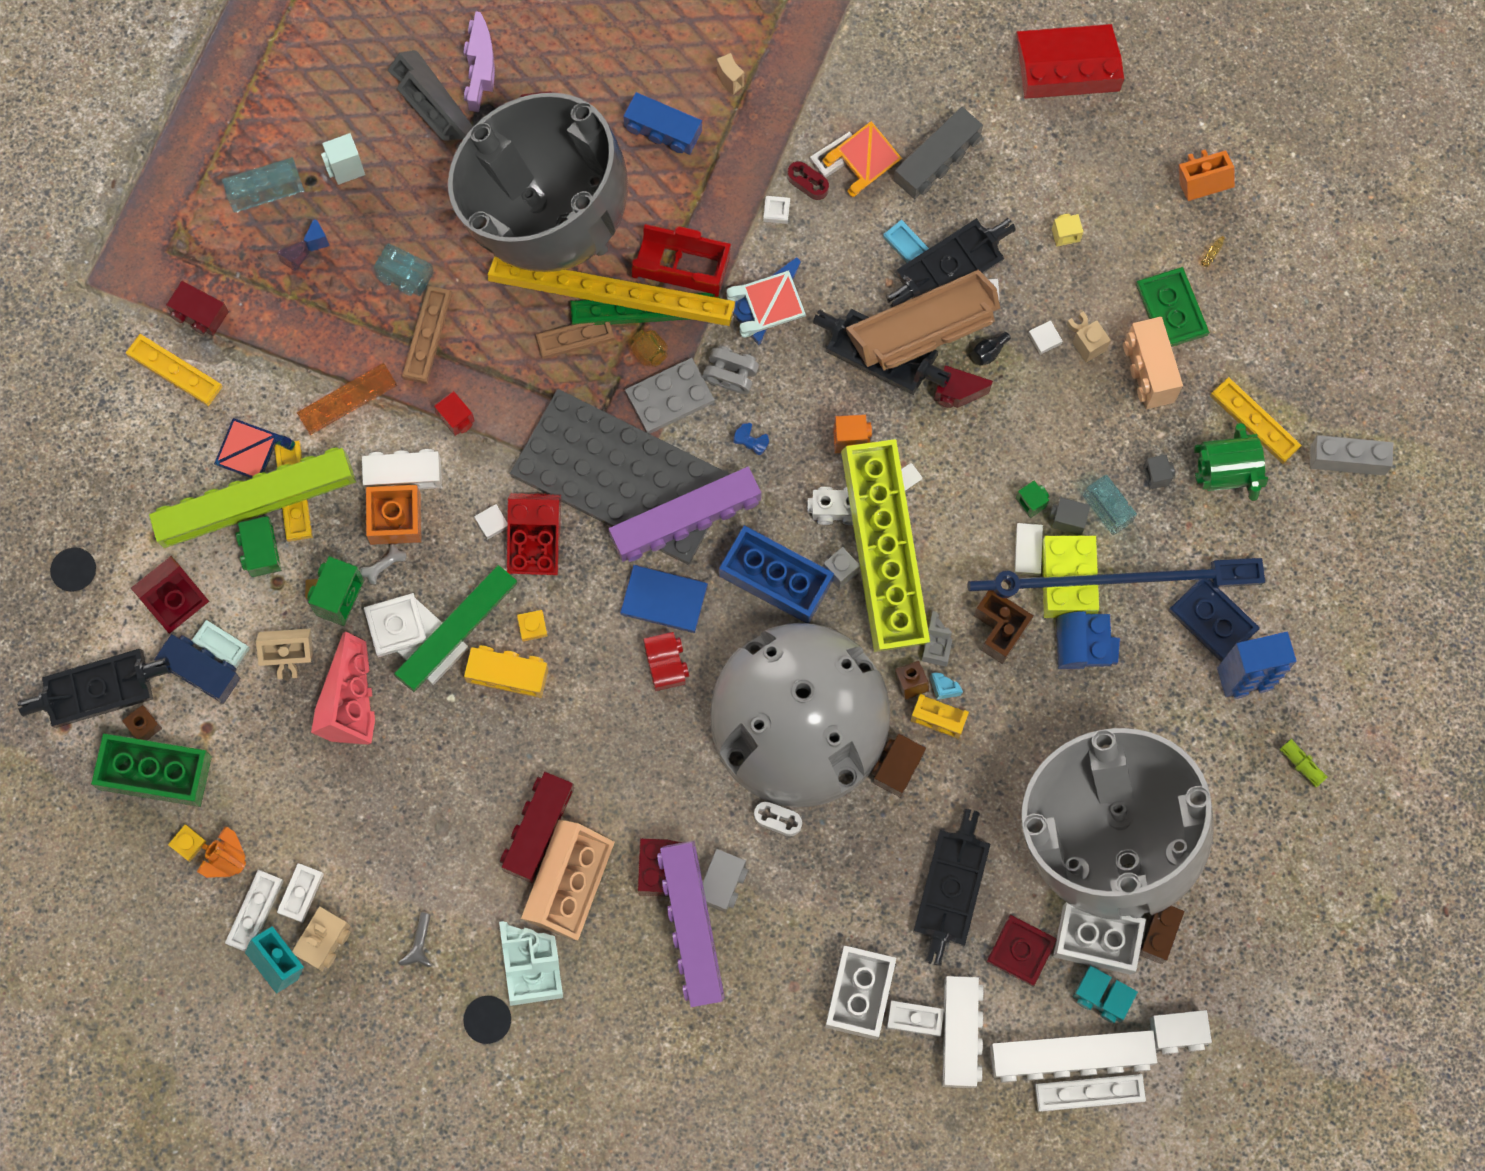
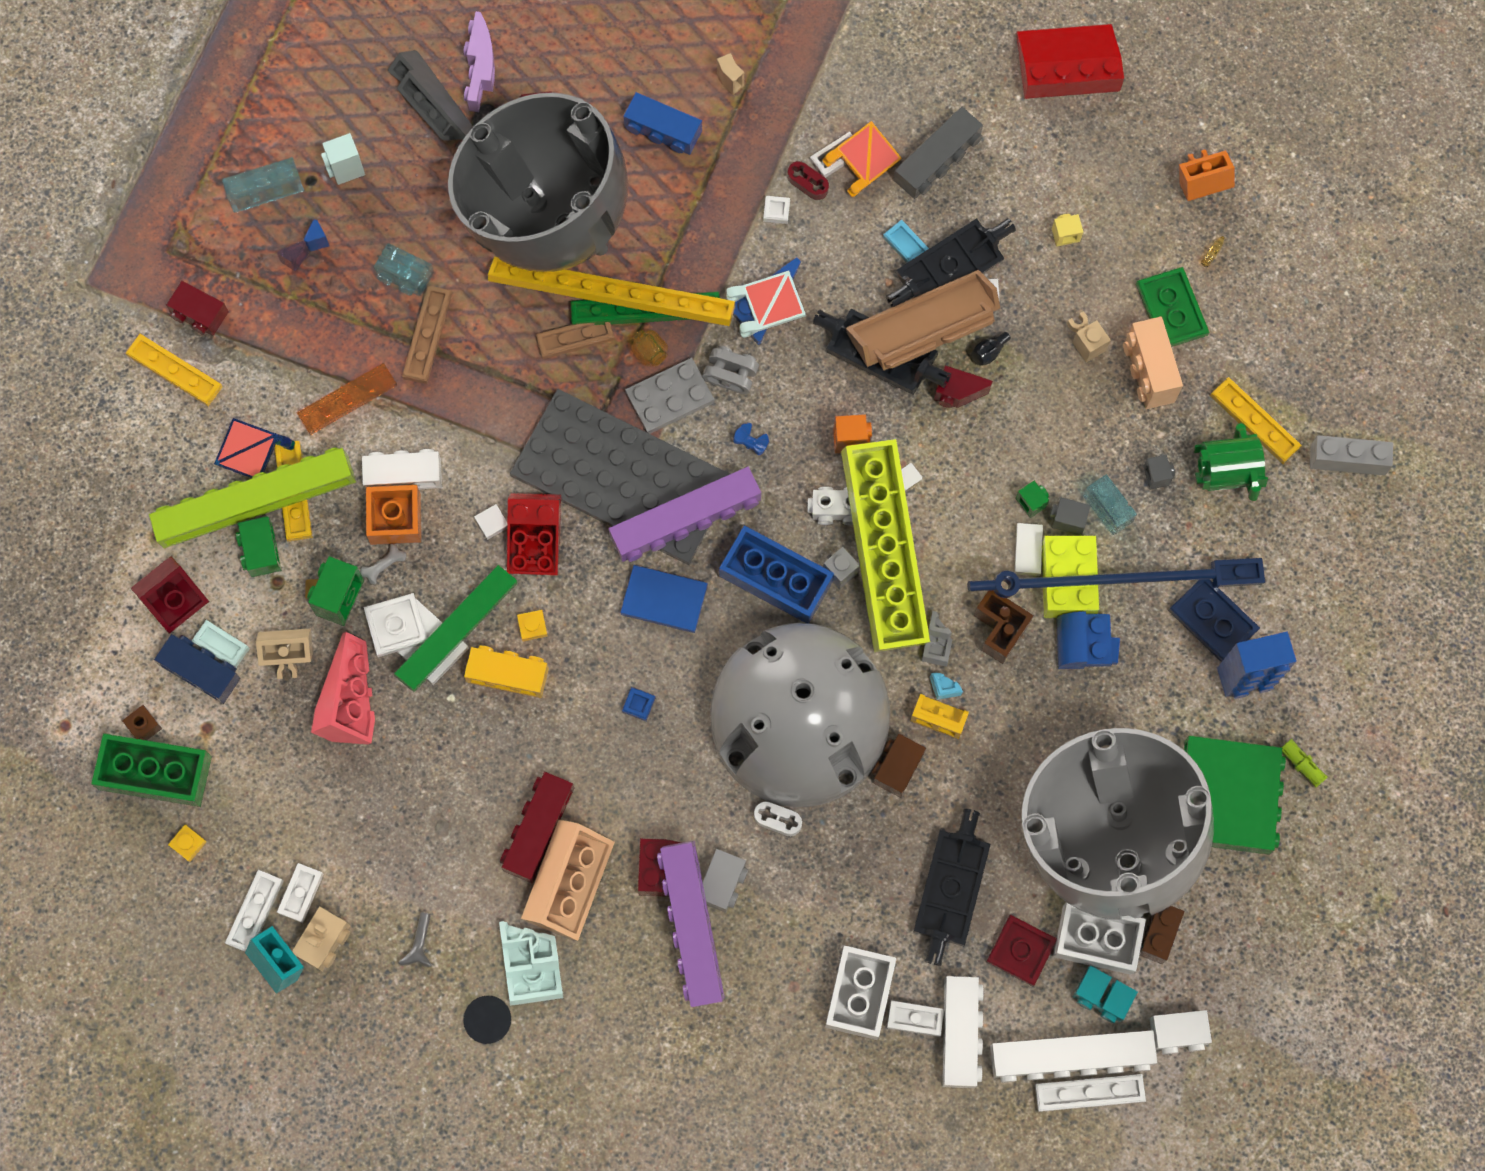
(73, 569): black sticker -> none
(96, 688): black plate -> none
(224, 857): orange brick -> none
(454, 414): red brick -> none
(638, 704): none -> blue tile
(665, 662): red brick -> none
(684, 241): red piece -> none
(912, 680): reddish brown plate -> none
(1045, 337): white tile -> none
(1242, 791): none -> green brick

